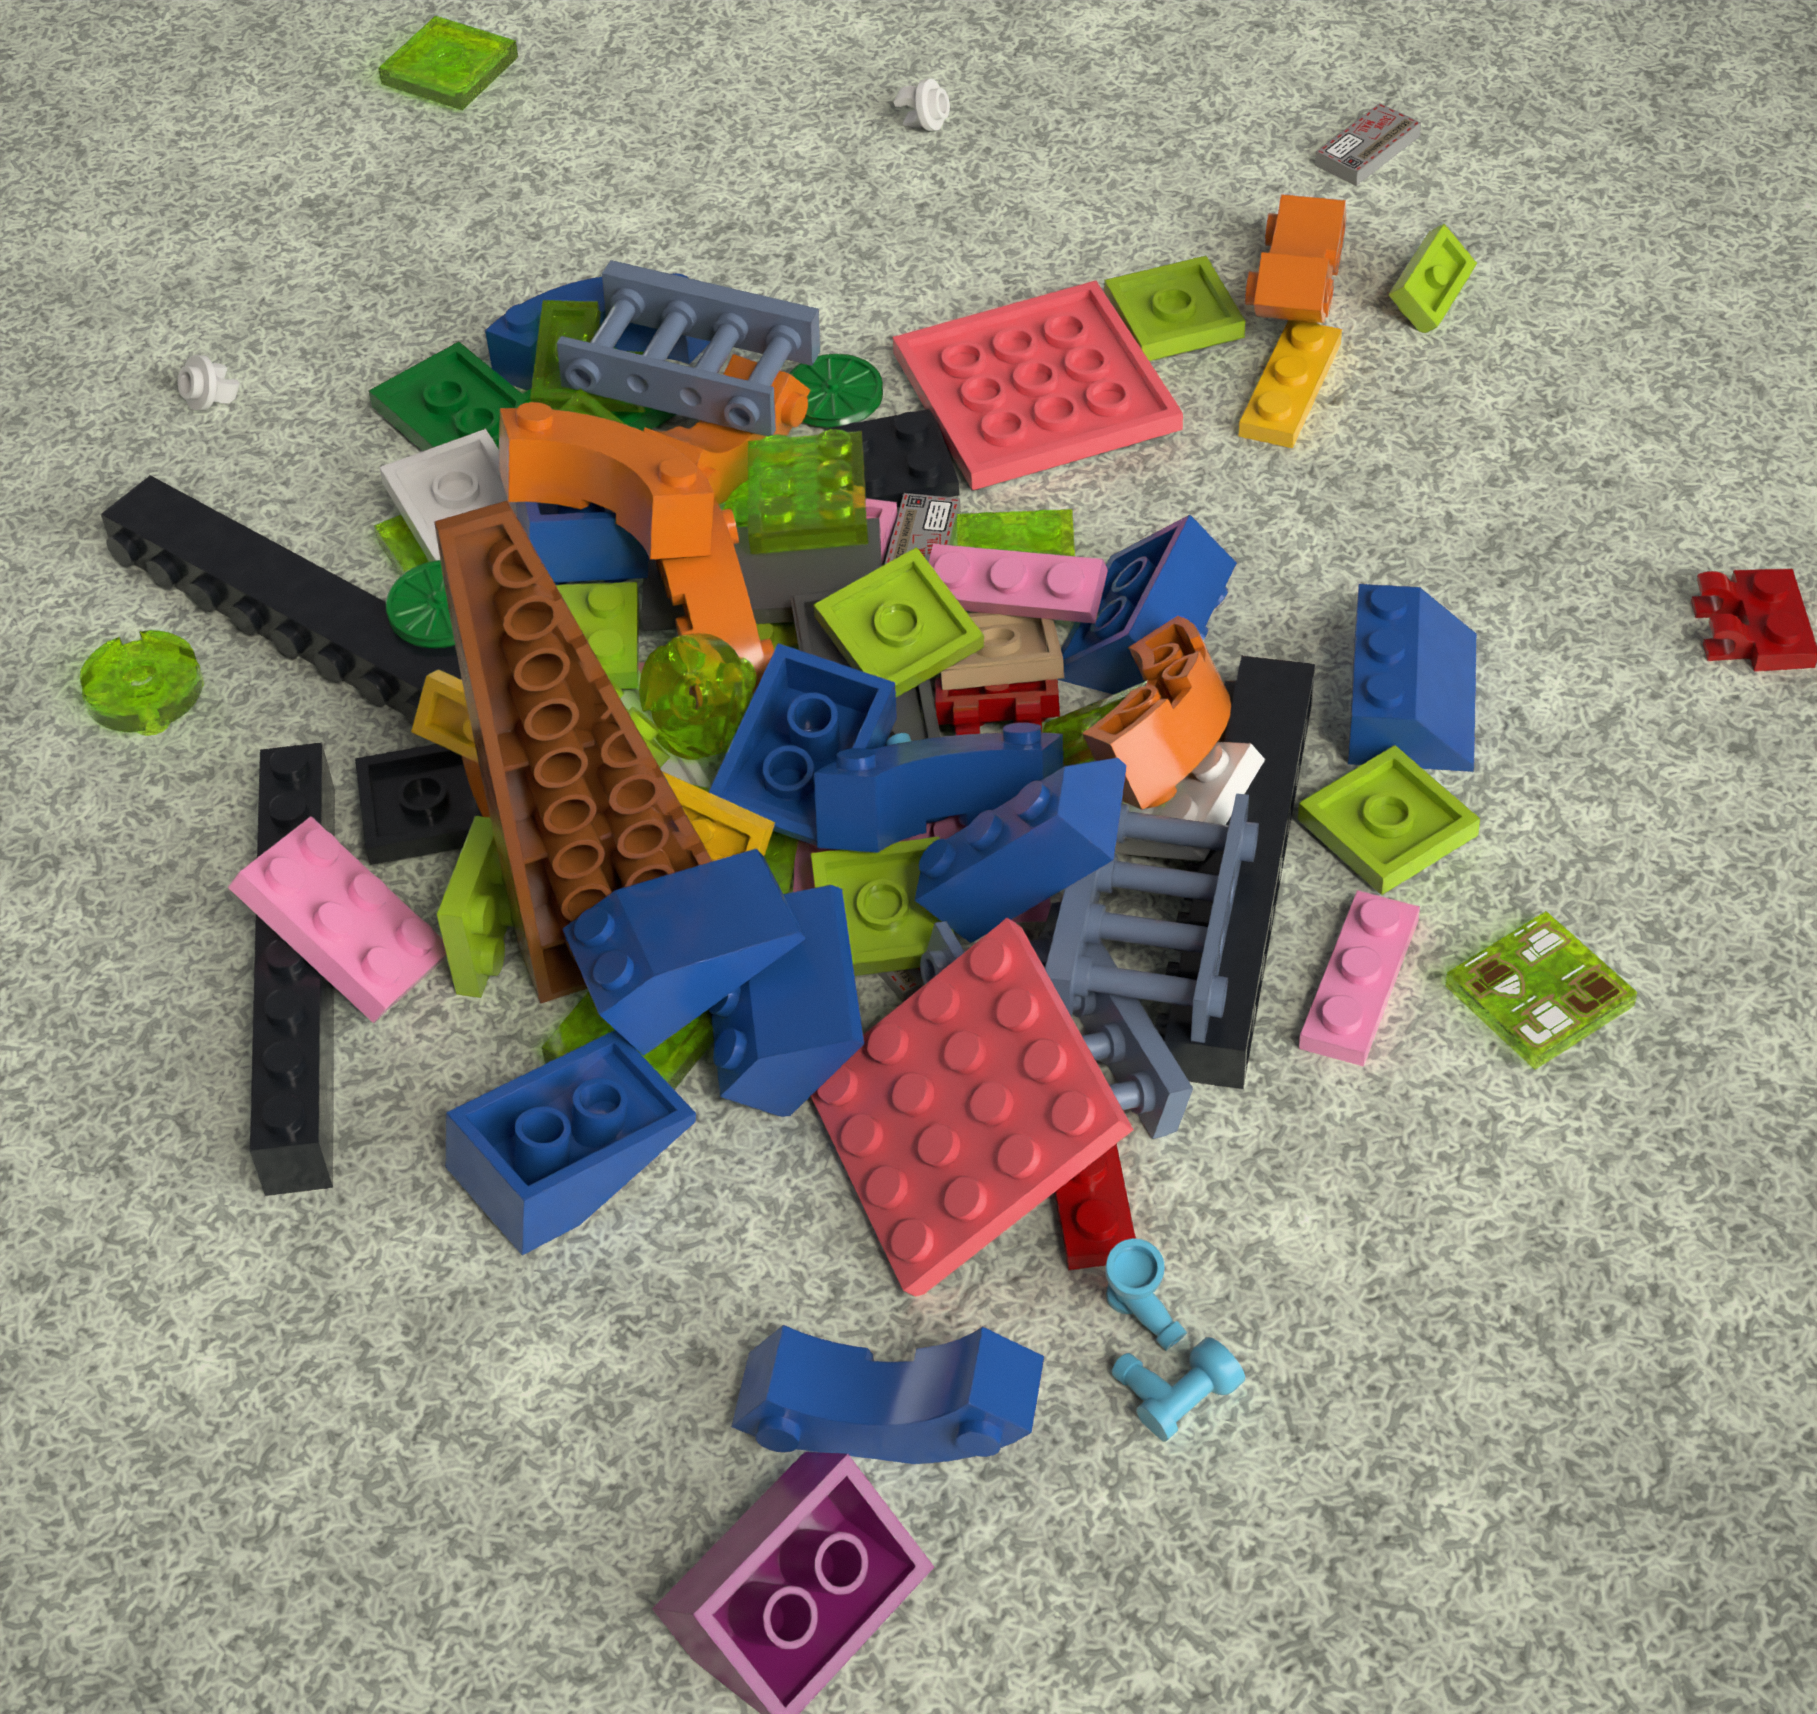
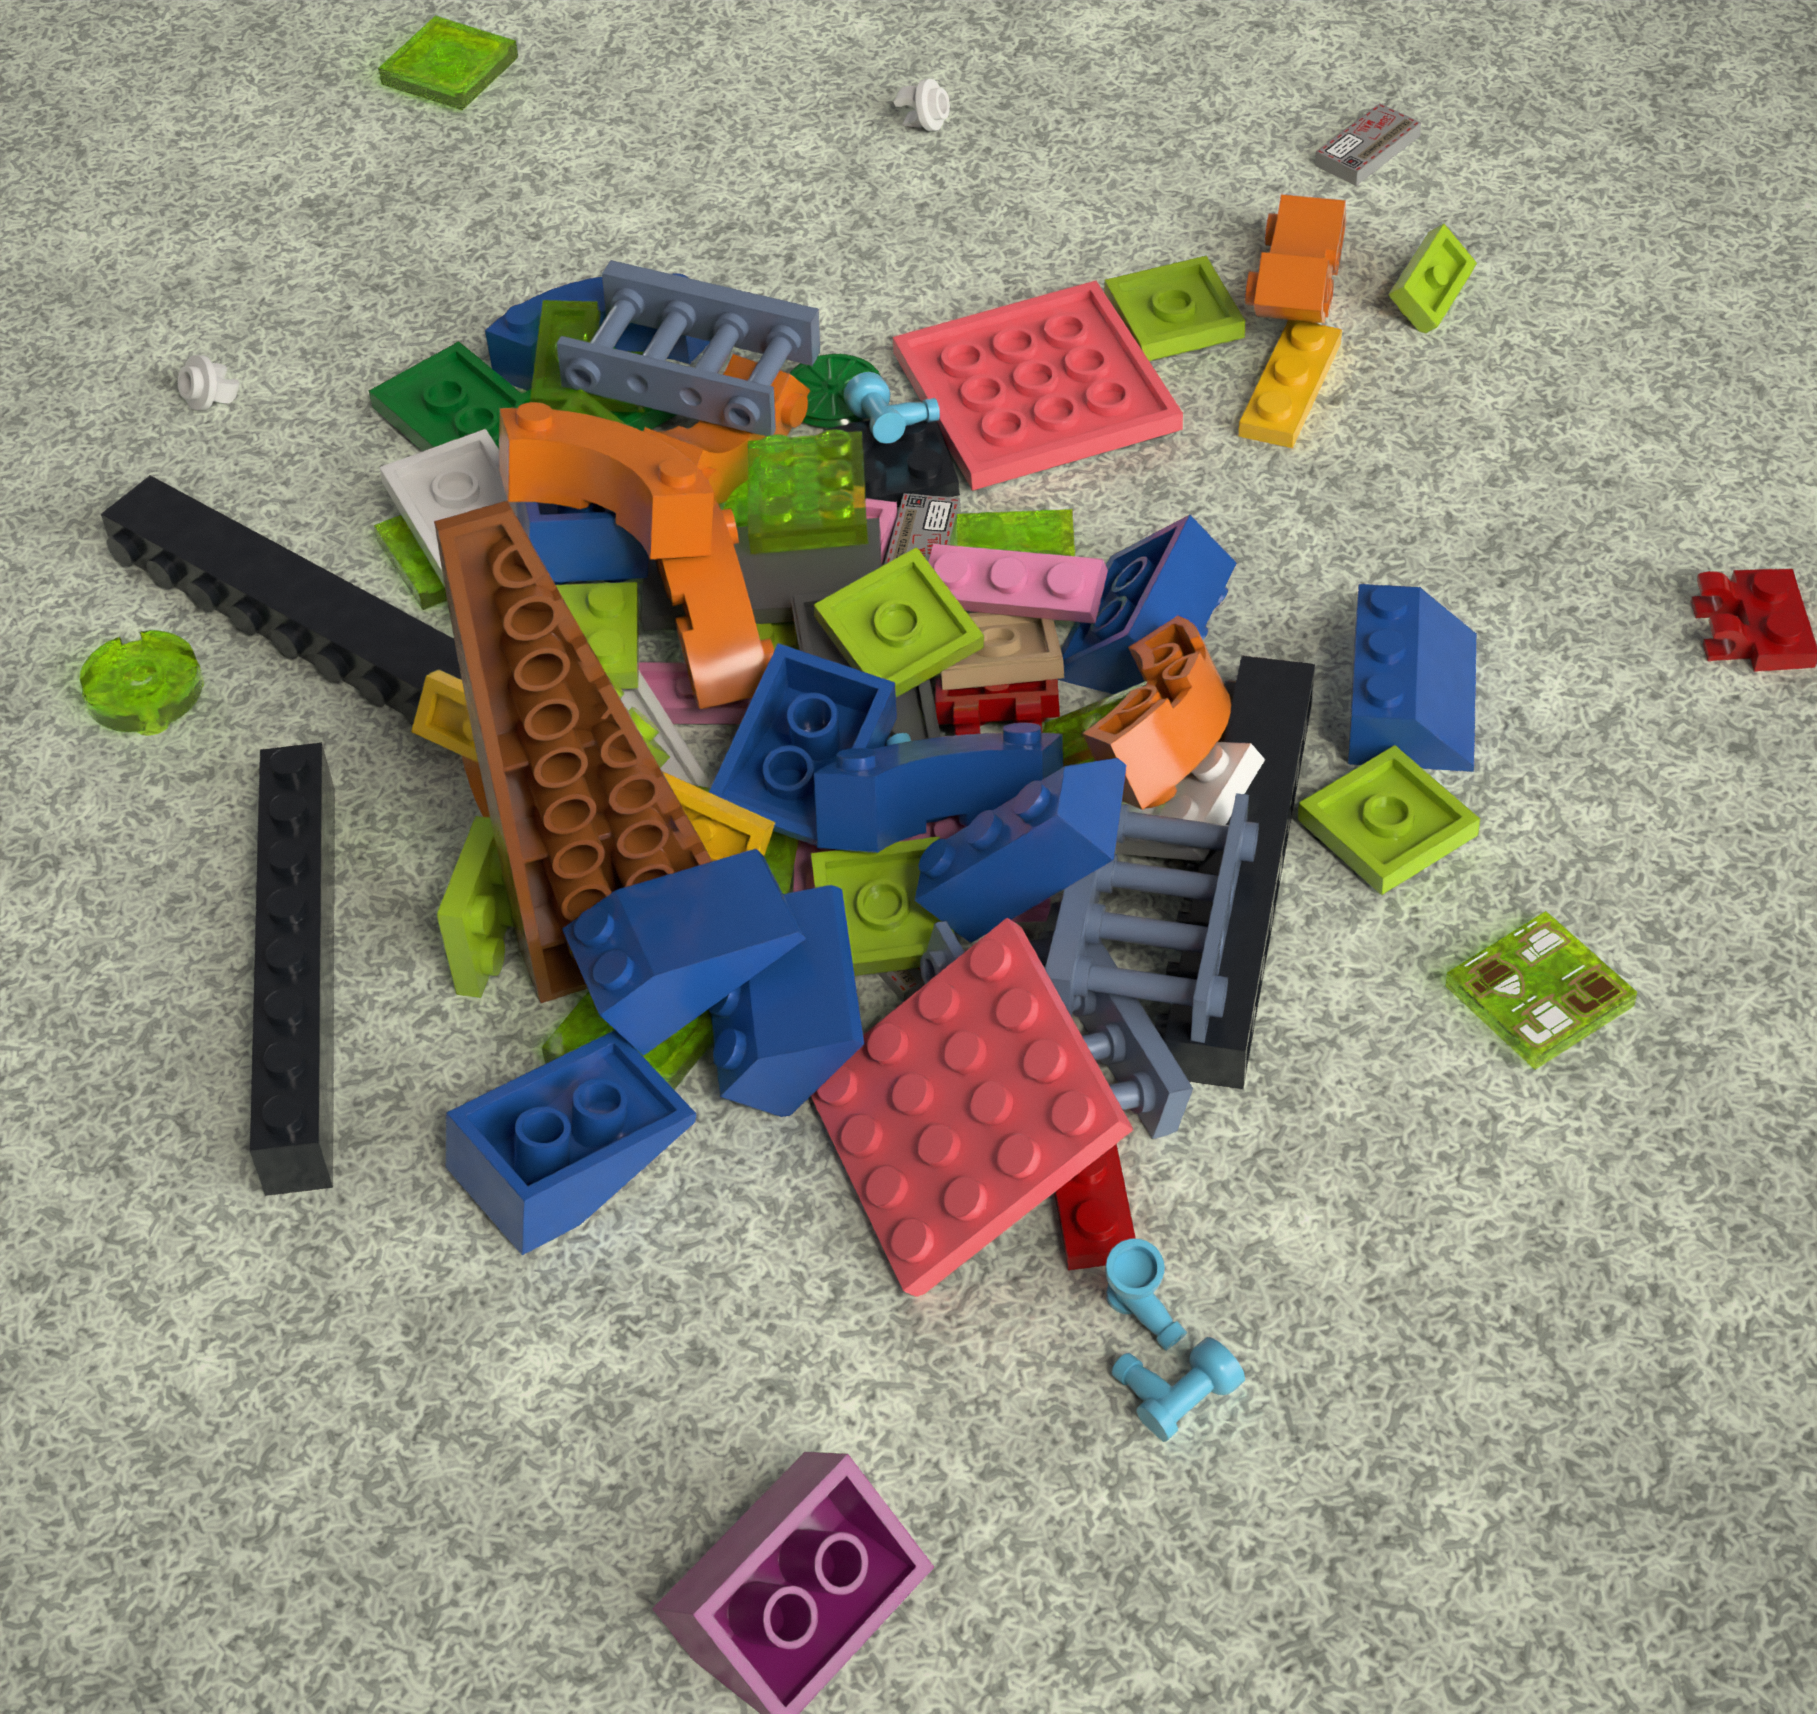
(340, 918): bright pink plate -> none
(414, 802): black plate -> none
(420, 608): green wheel -> none
(725, 688): clear neon green plate -> none
(869, 398): none -> medium azure piece
(939, 1408): blue brick -> none
(1359, 978): bright pink plate -> none

